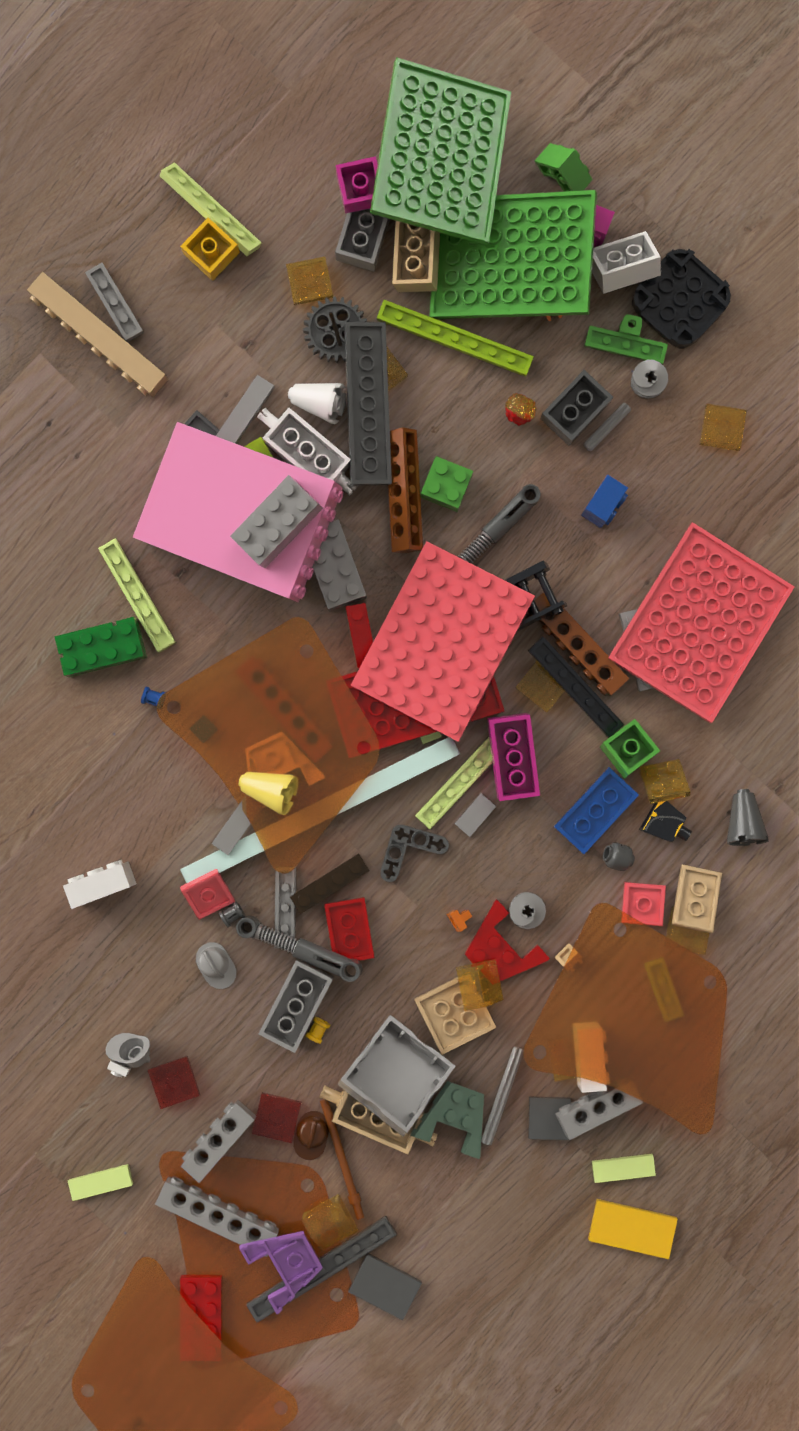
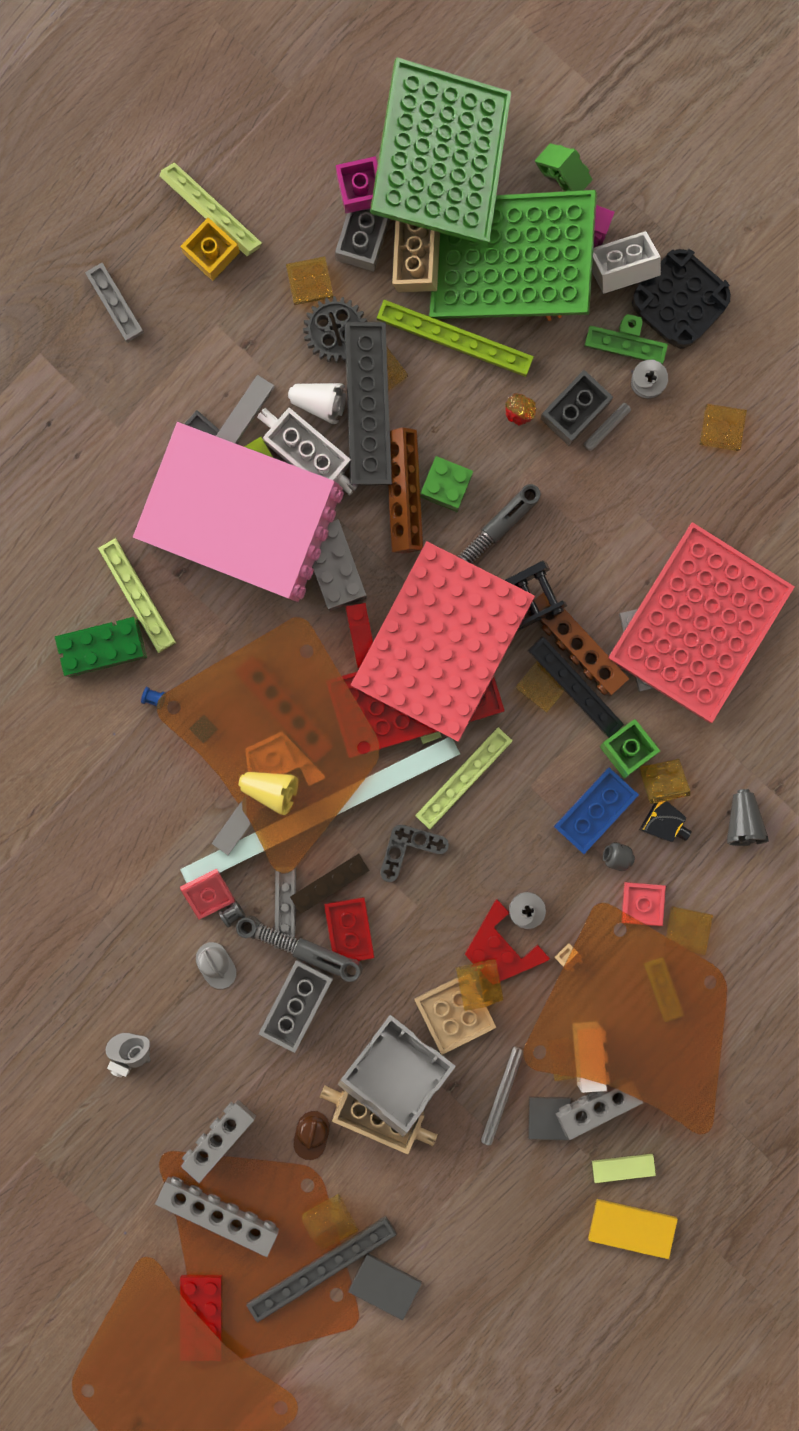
(97, 334): tan brick -> none
(99, 883): white brick -> none
(100, 1182): yellowish green tile -> none
(173, 1082): clear red plate -> none
(276, 522): light grey brick -> none
(276, 1117): clear red plate -> none
(293, 1260): medium lavender wing -> none
(317, 1030): yellow bush -> none
(354, 1196): dark orange bar -> none
(457, 1108): sand green wing -> none
(458, 919): orange tile -> none
(475, 815): light grey tile -> none
(513, 757): dark pink brick -> none
(608, 497): blue brick -> none
(696, 899): tan tile -> none

